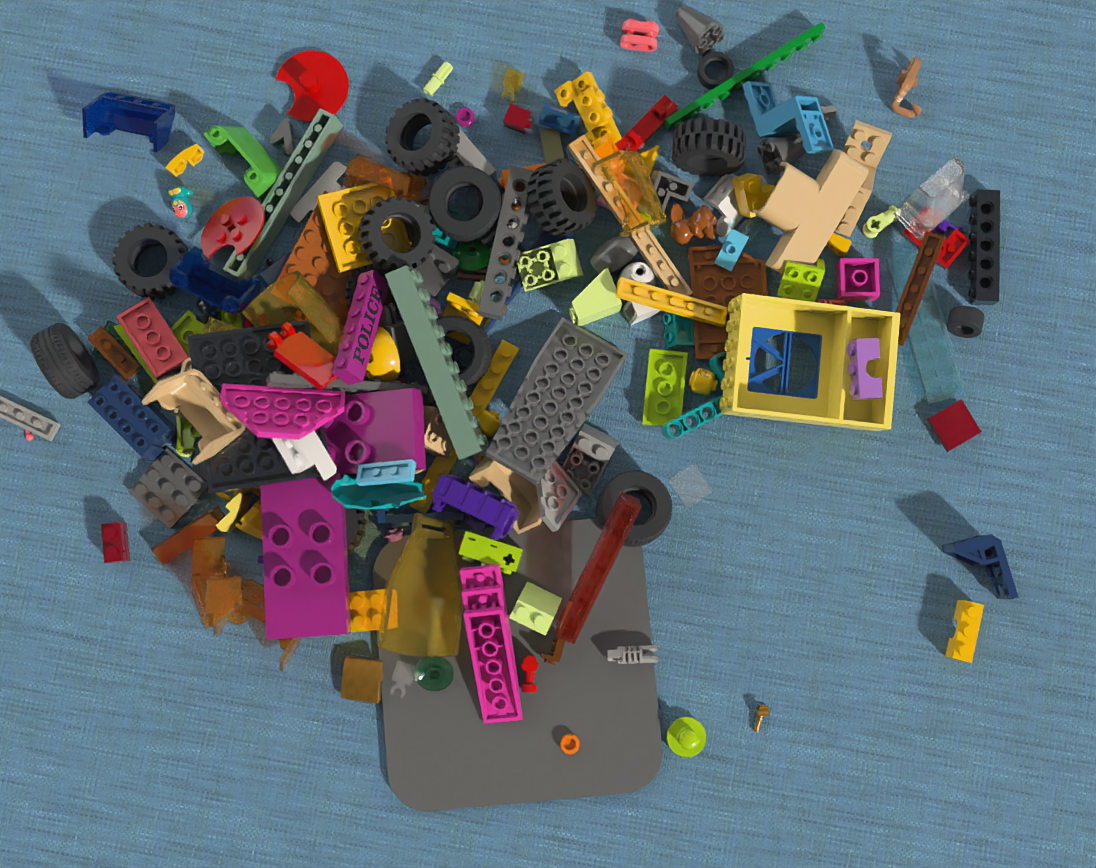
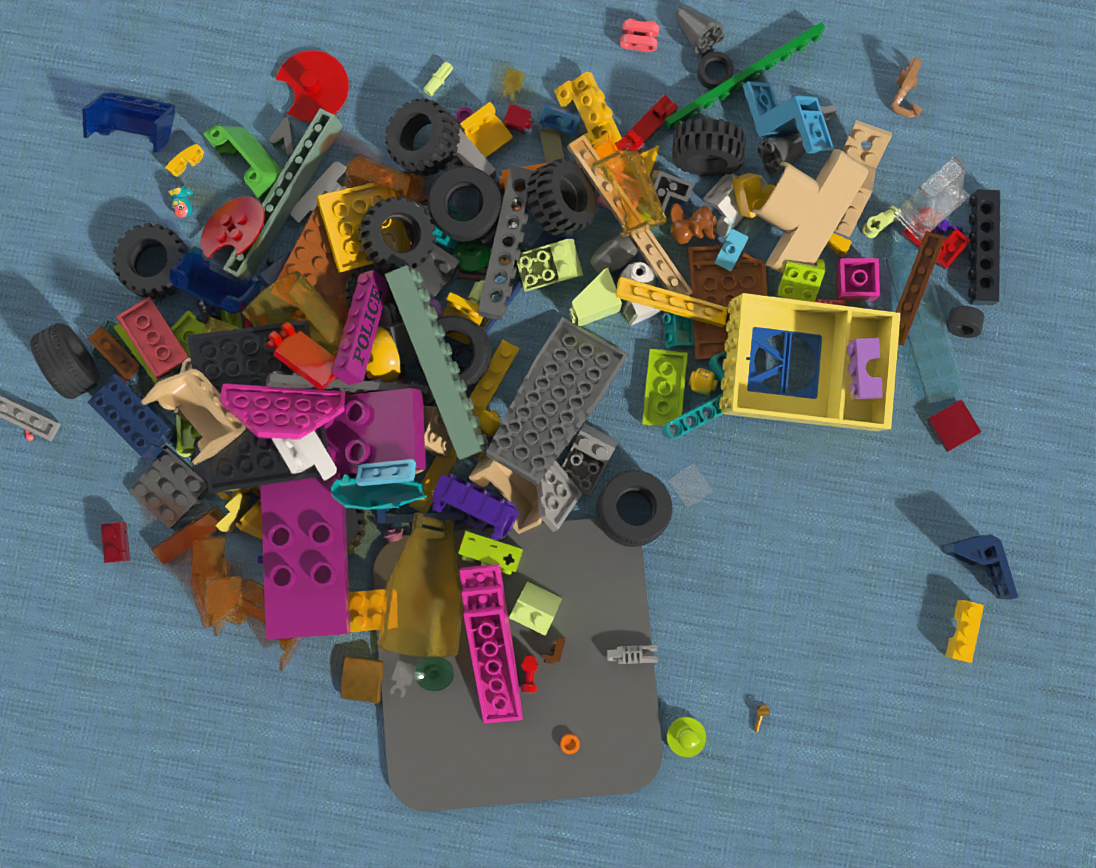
(486, 130): none -> yellow bracket
(597, 567): clear red brick -> none

